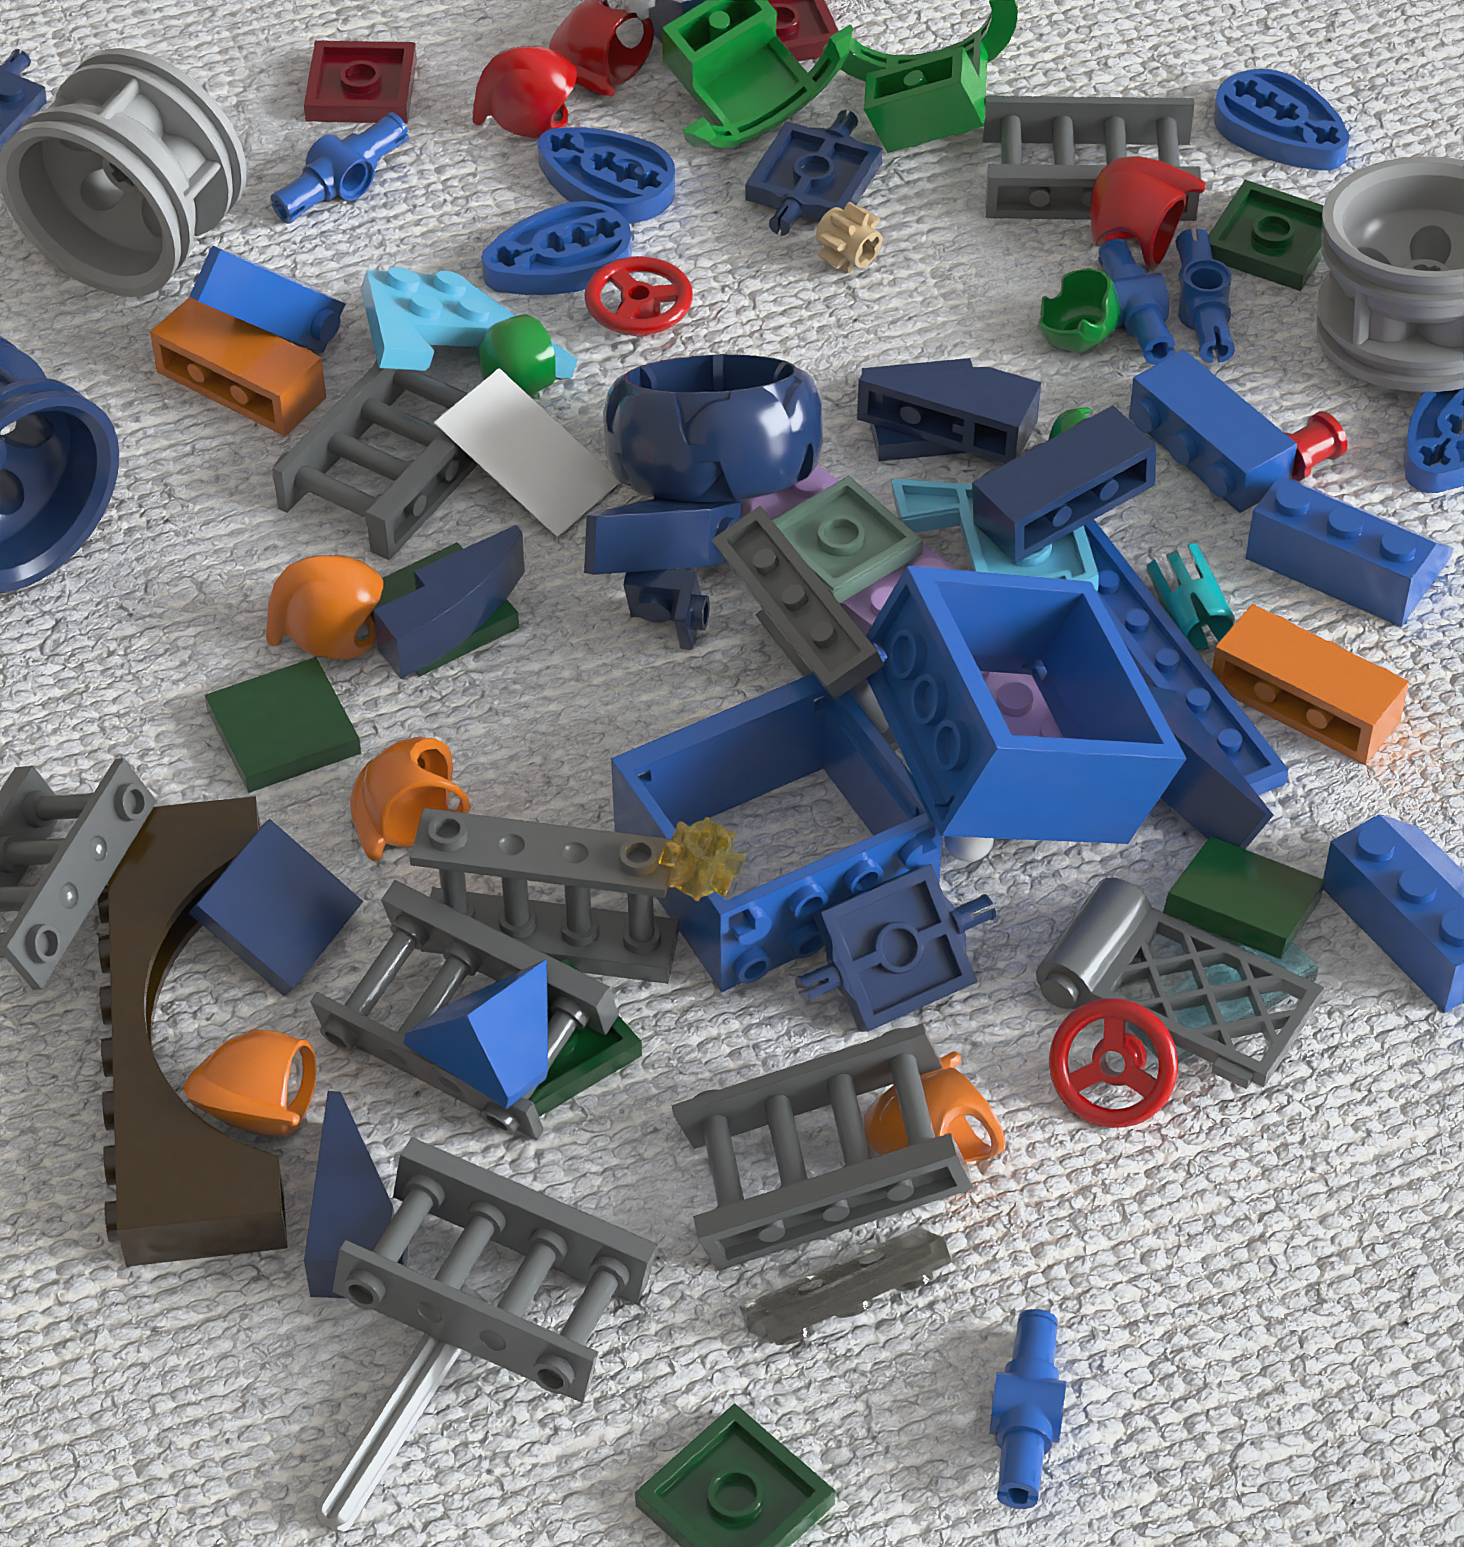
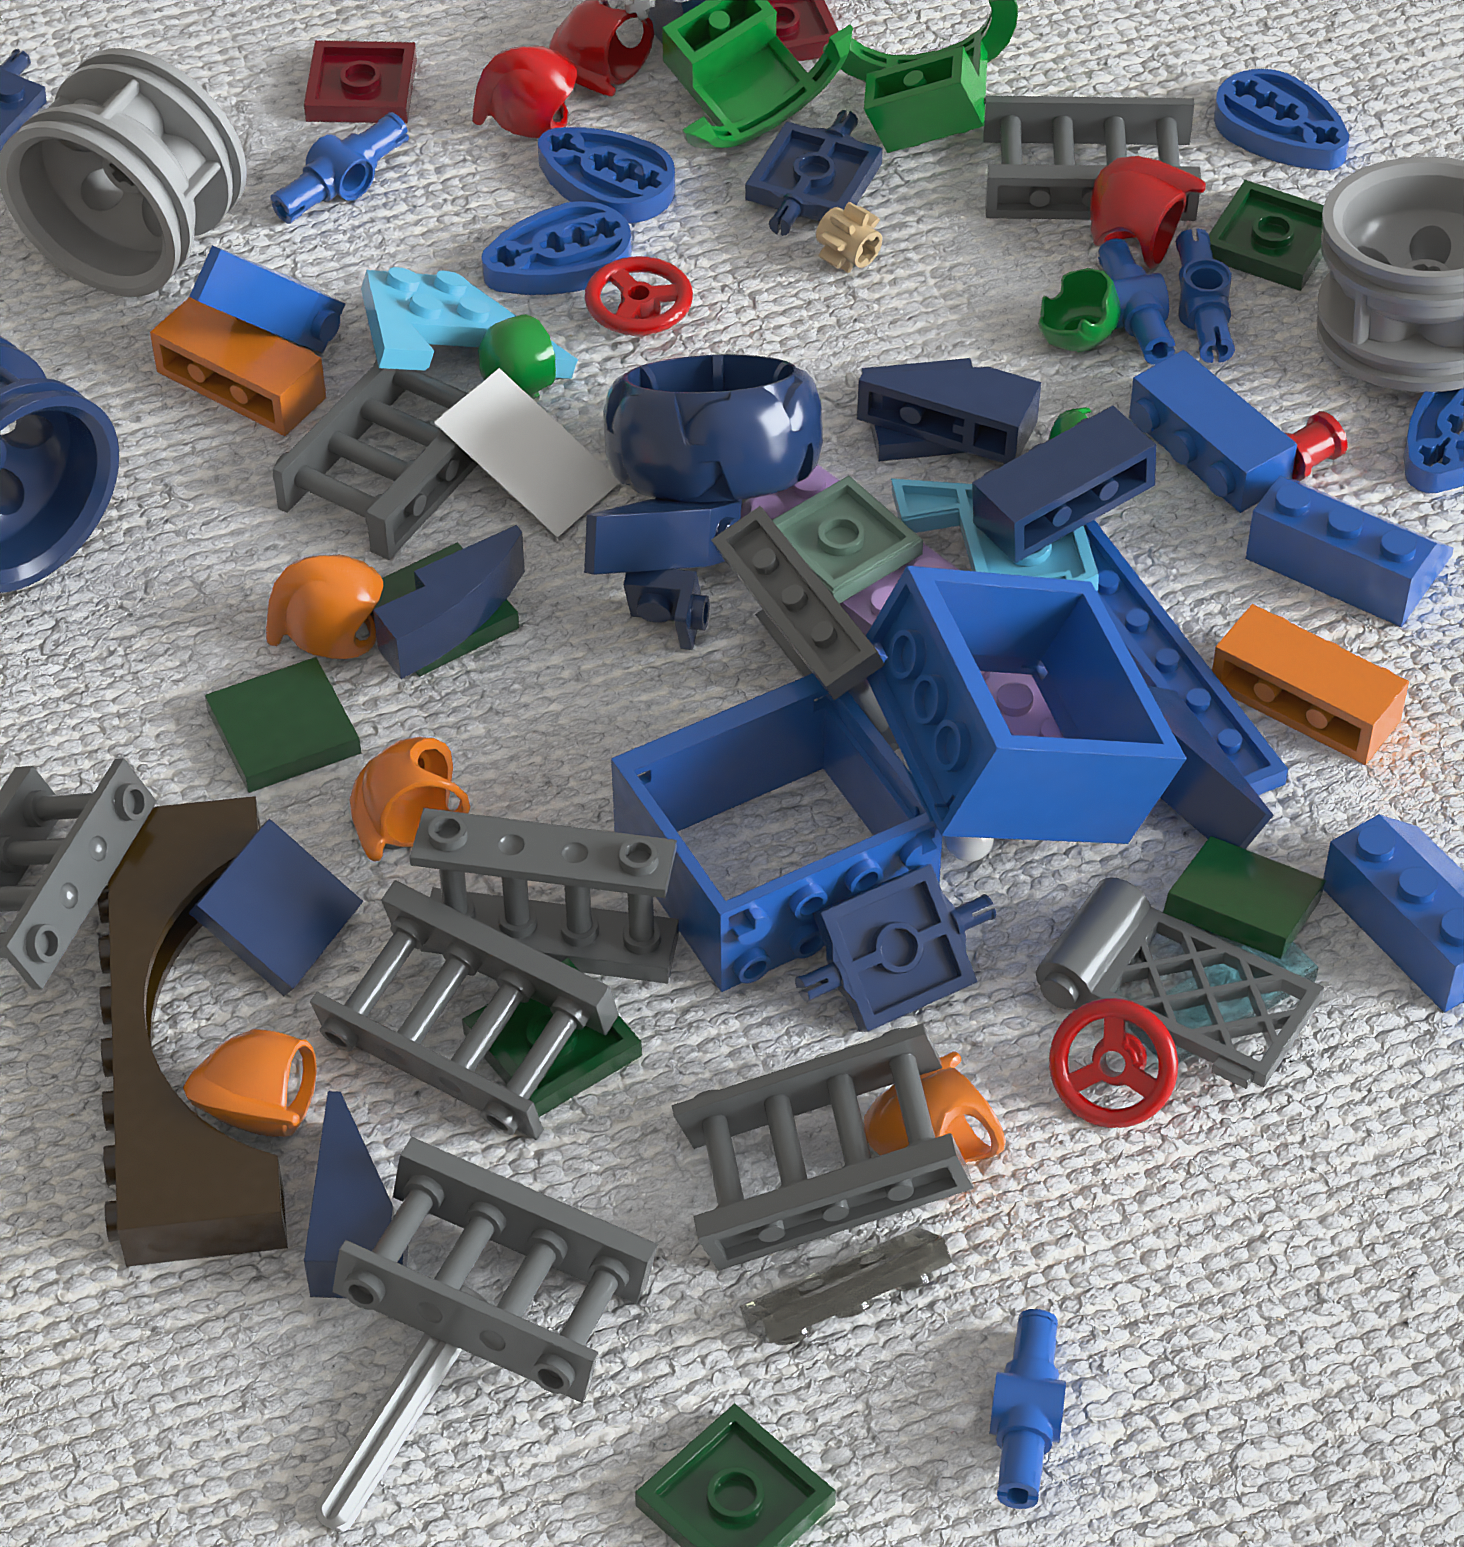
(492, 1036): slope -> none
(702, 858): clear yellow gear -> none
(1195, 601): teal arm -> none

